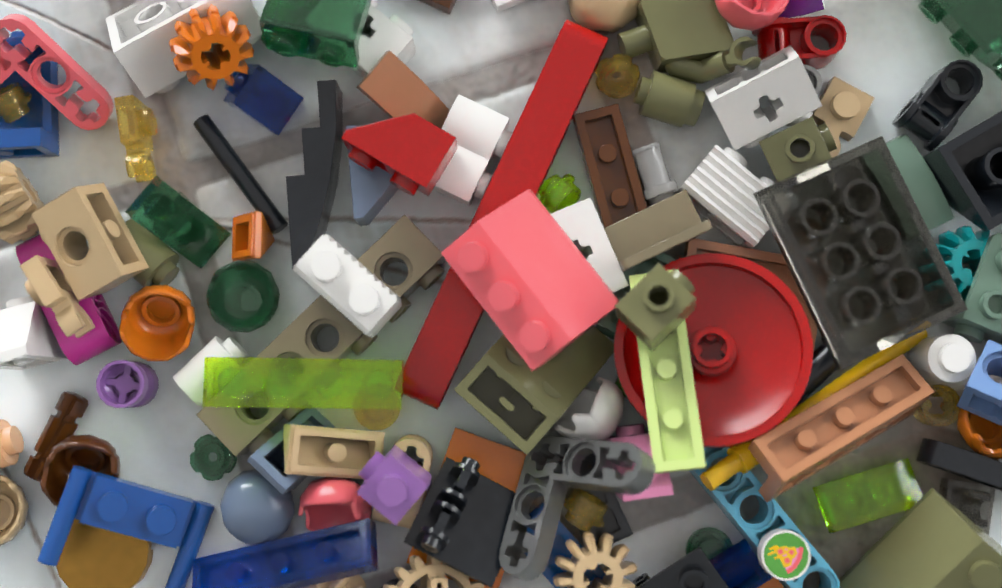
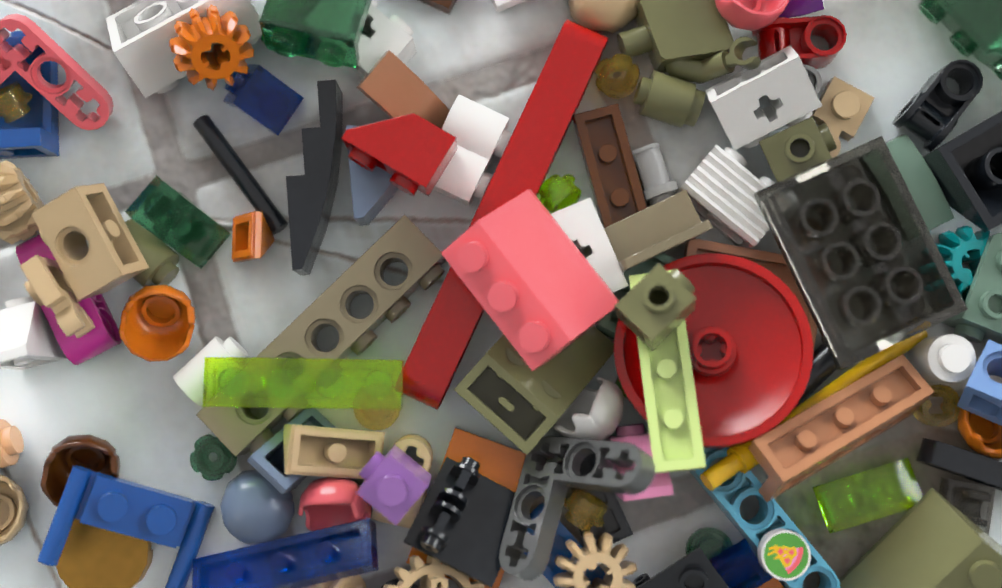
(58, 427): reddish brown axle -> none
(116, 384): medium lavender wheel -> none
(136, 129): clear yellow plate -> none
(242, 296): clear green hair -> none
(348, 285): white brick -> none

